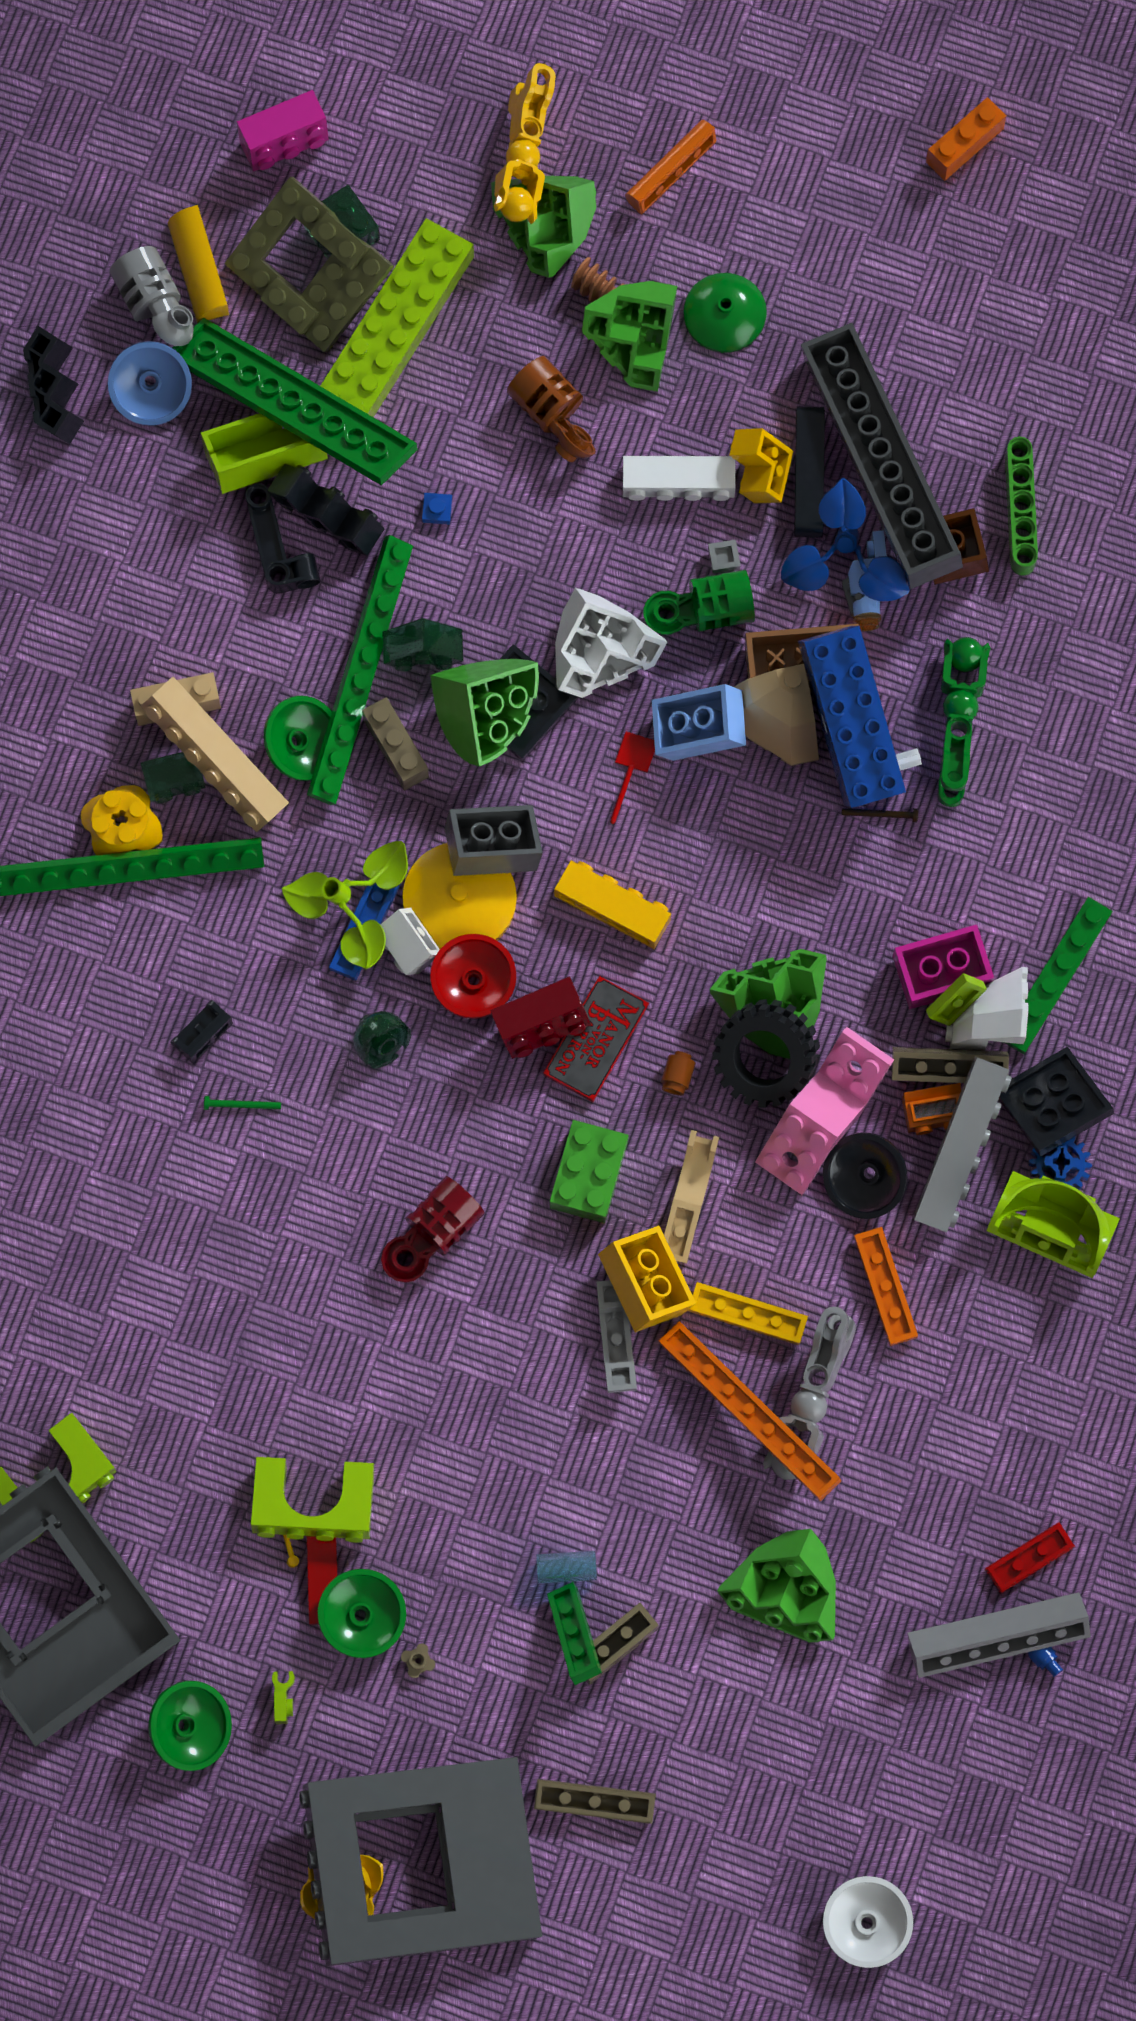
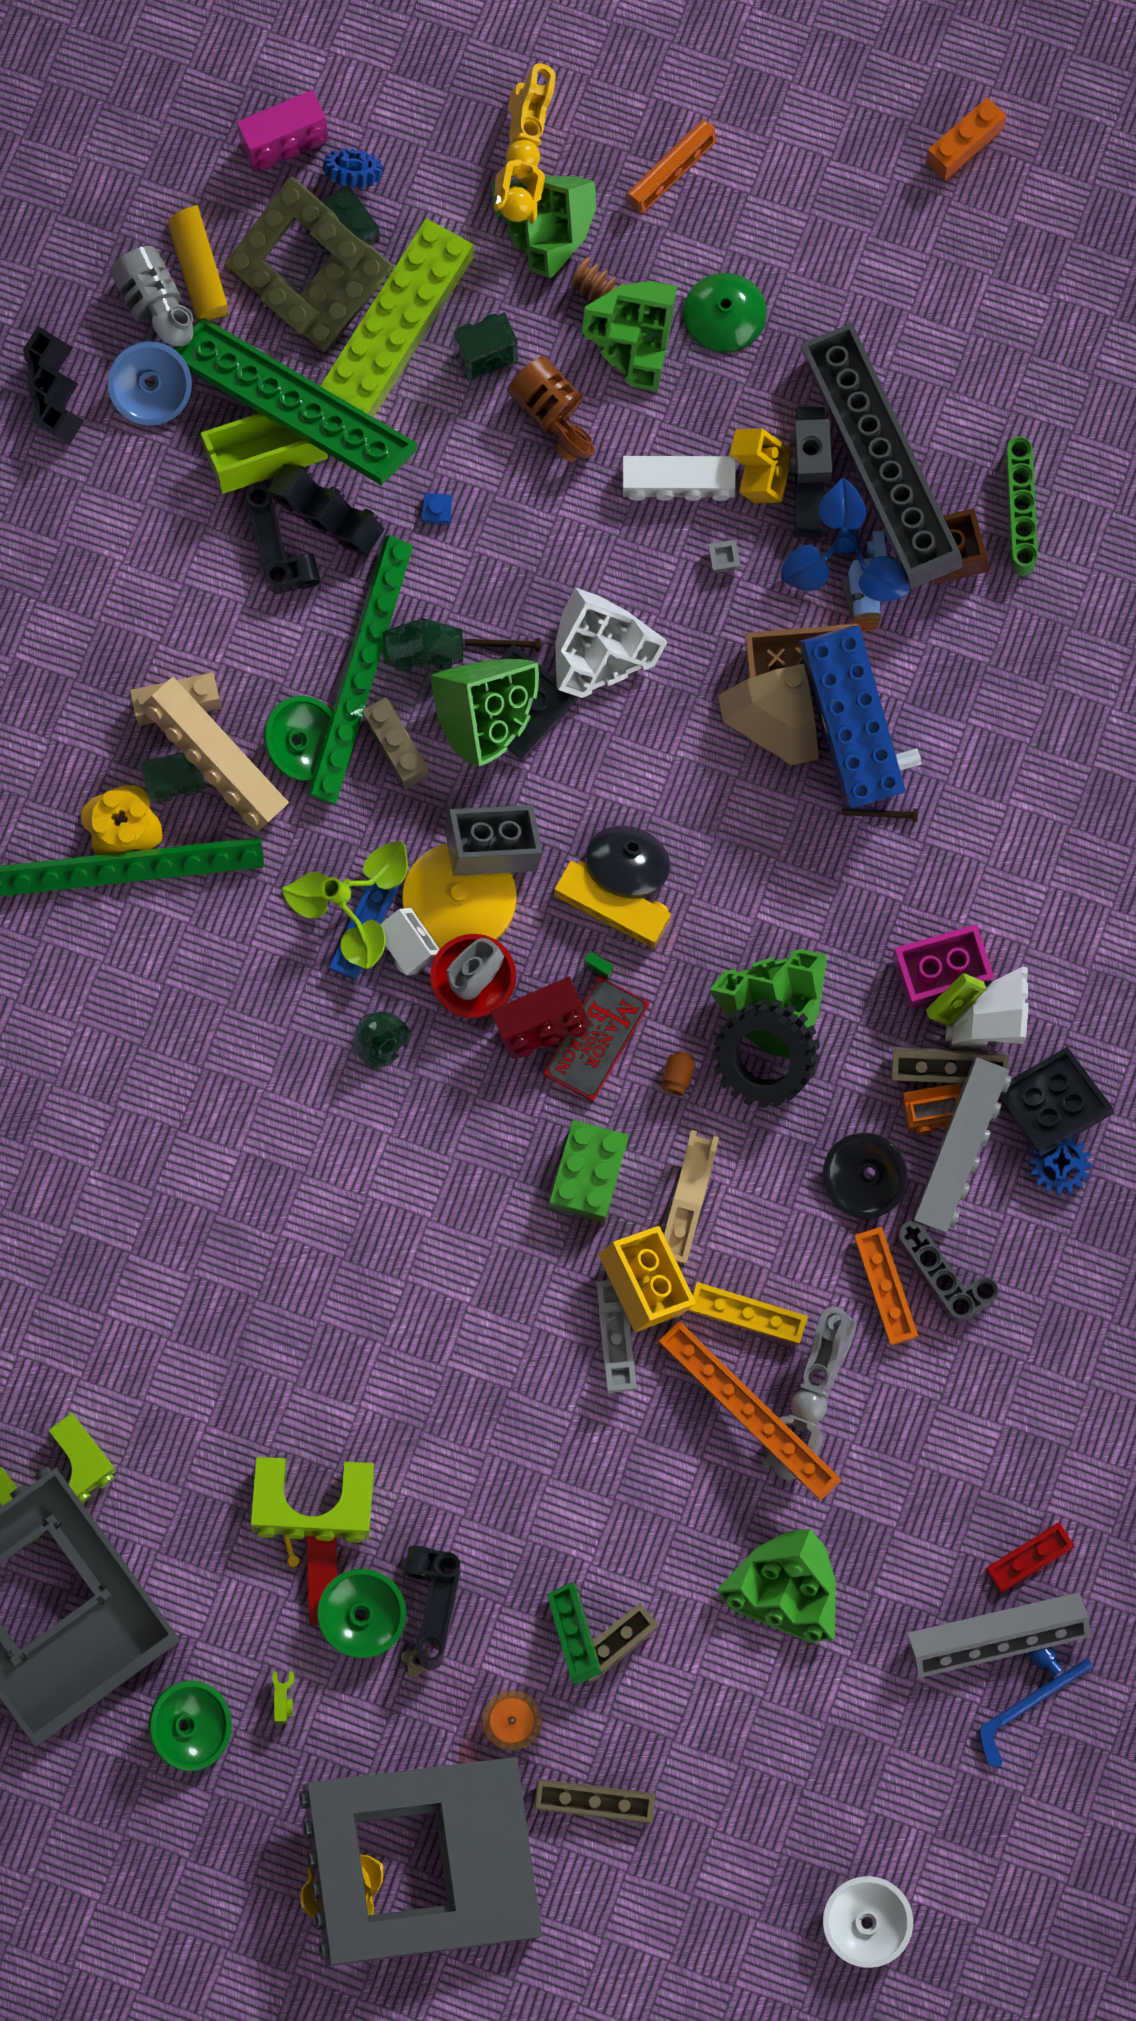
(202, 1032): black hinge -> none
(240, 1104): green piece -> none
(352, 168): none -> blue gear
(425, 1565): none -> black piece
(434, 1229): dark red cylinder -> none
(474, 968): none -> light grey piece
(485, 346): none -> clear green brick
(505, 643): none -> dark brown piece
(511, 1720): none -> clear orange piece
(566, 1567): clear light blue pin -> none
(598, 966): none -> green tile
(626, 871): none -> black dish
(635, 753): red piece -> none
(698, 722): light blue brick -> none
(710, 604): green cylinder -> none
(815, 435): none -> dark grey brick
(824, 1110): bright pink bracket -> none
(940, 1270): none -> dark grey beam
(960, 709): green piece -> none
(988, 1729): none -> blue piece
(1054, 1222): lime piece -> none
(1062, 967): green plate -> none

